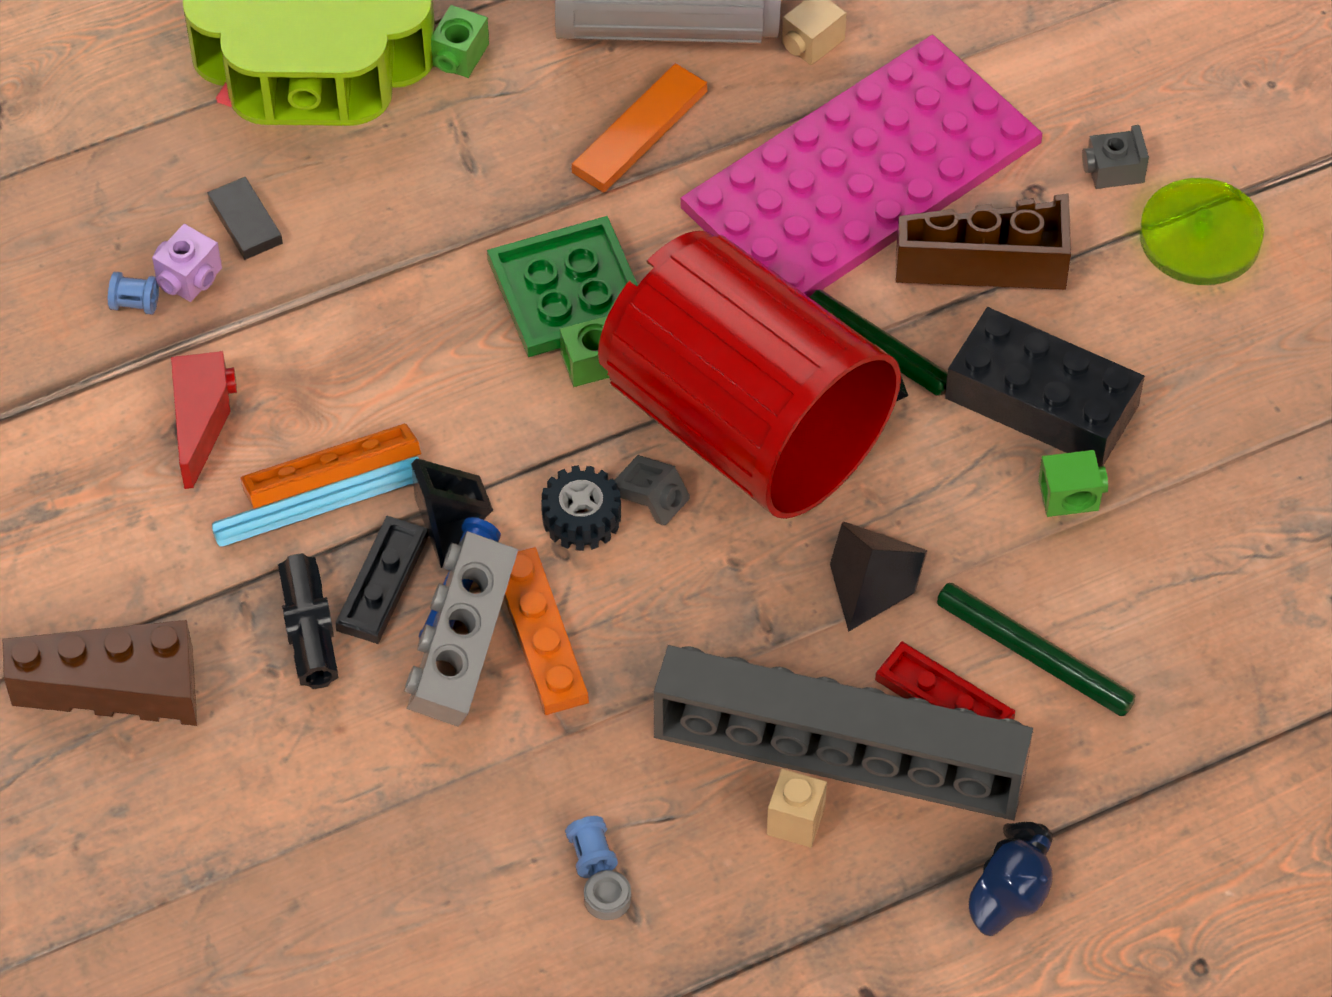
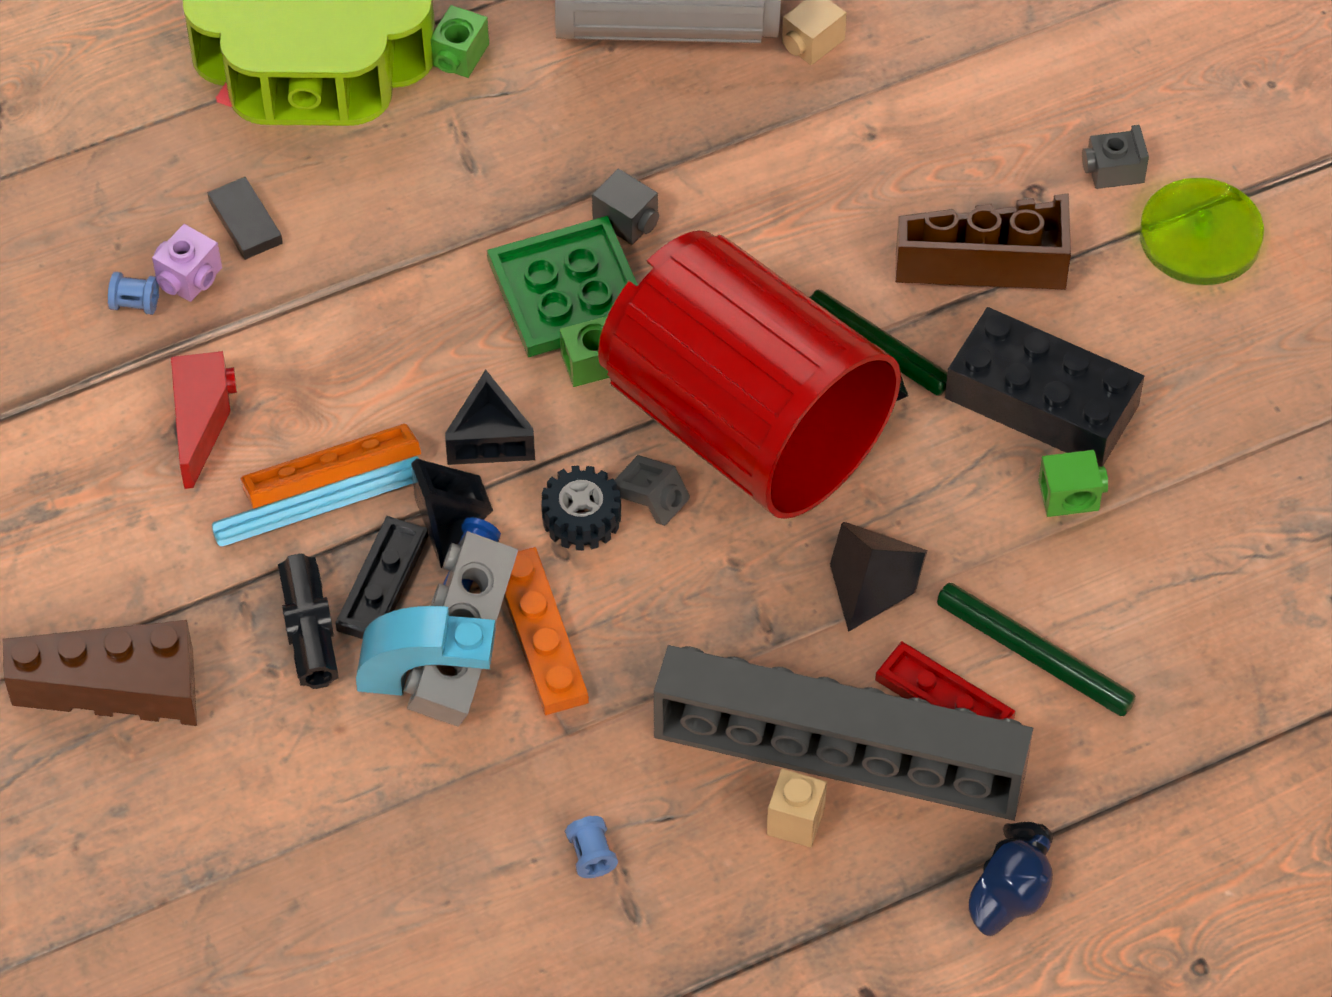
(420, 638): none -> medium azure arch
(489, 428): none -> black slope
(607, 895): light grey tile -> none
(628, 204): none -> dark grey brick
(639, 127): orange tile -> none
(845, 173): dark pink plate -> none

